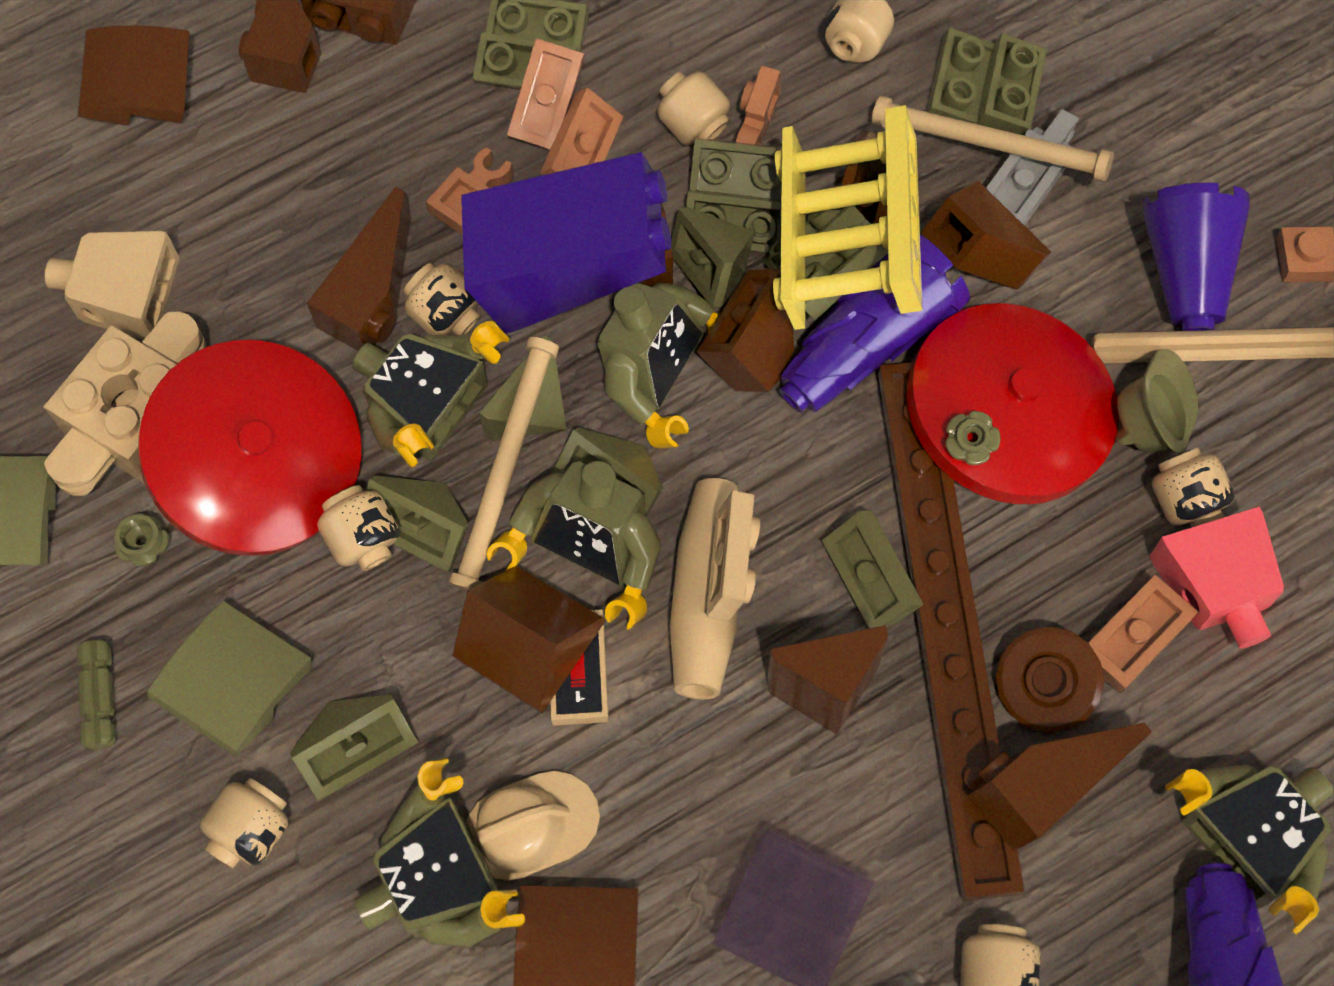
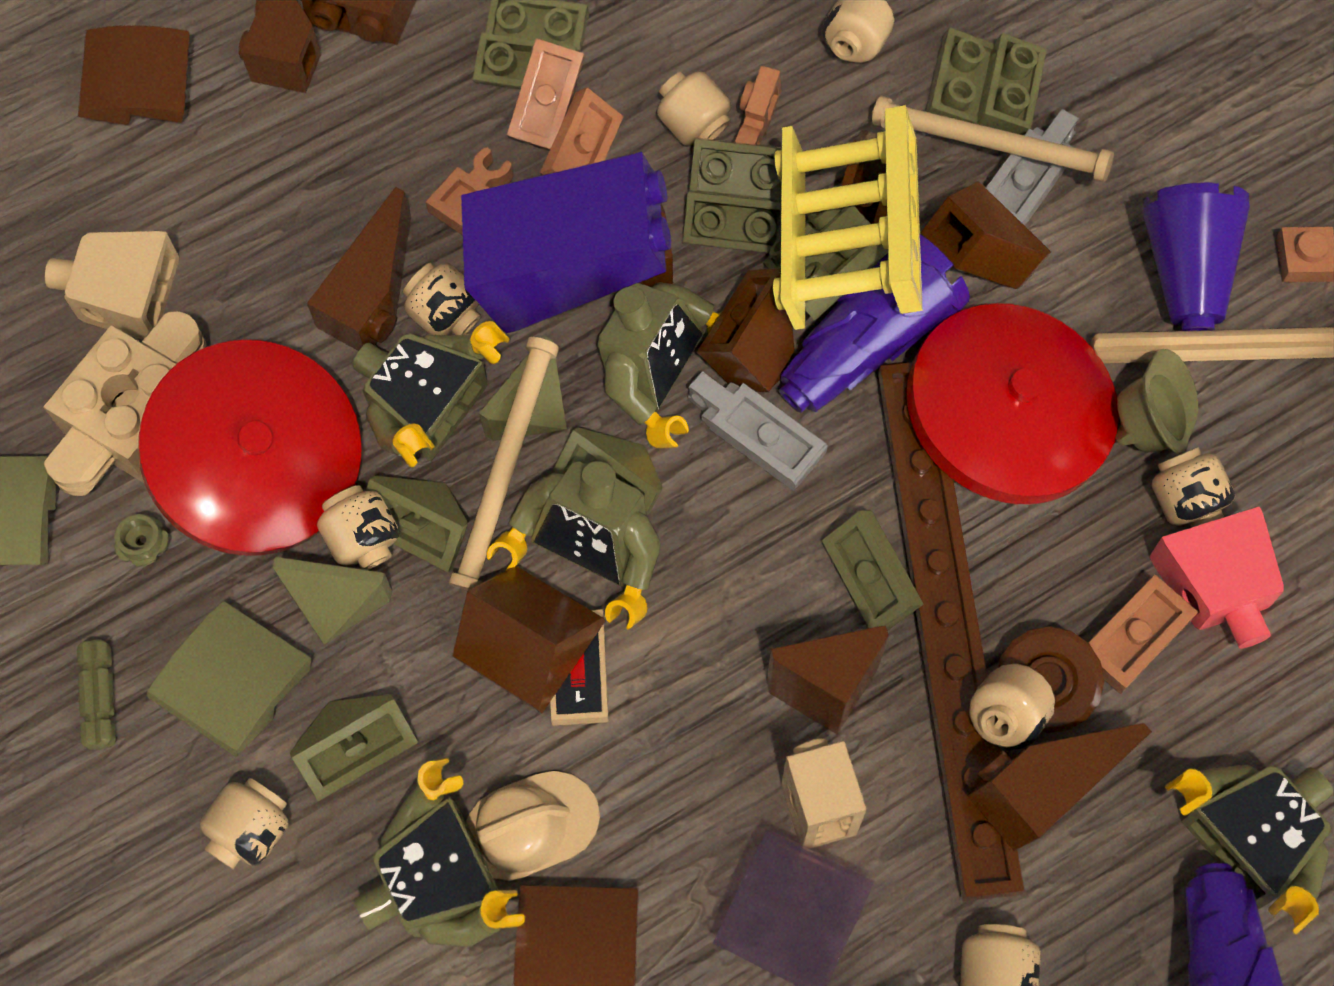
(332, 595): none -> olive slope
(711, 253): olive slope -> none
(711, 585): tan plate -> none
(758, 429): none -> light grey hinge
(822, 793): none -> tan brick
(972, 452): olive plate -> none
(1016, 702): none -> tan head

